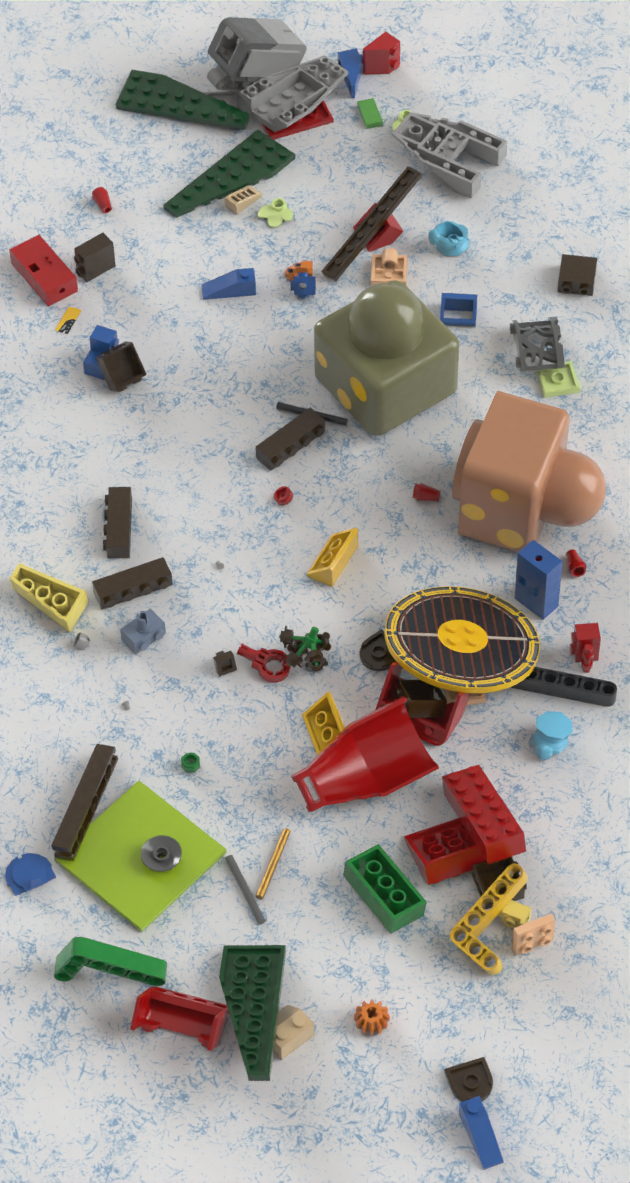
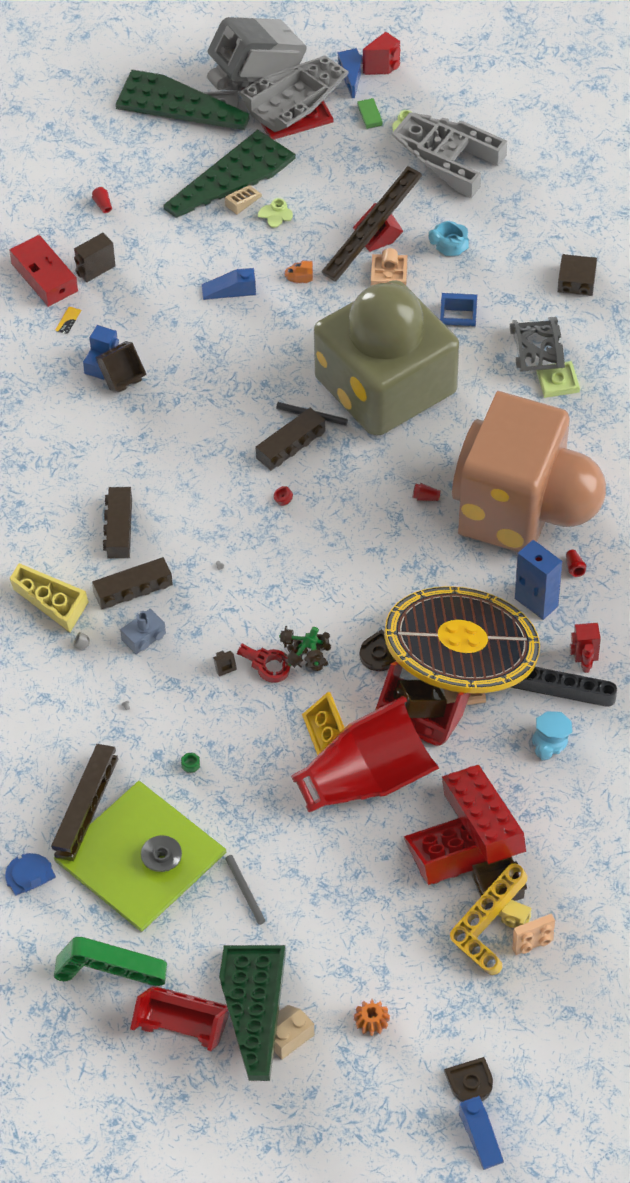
(273, 863): pearl gold bar -> none
(310, 282): blue brick -> none
(334, 557): yellow slope -> none
(384, 888): green brick -> none

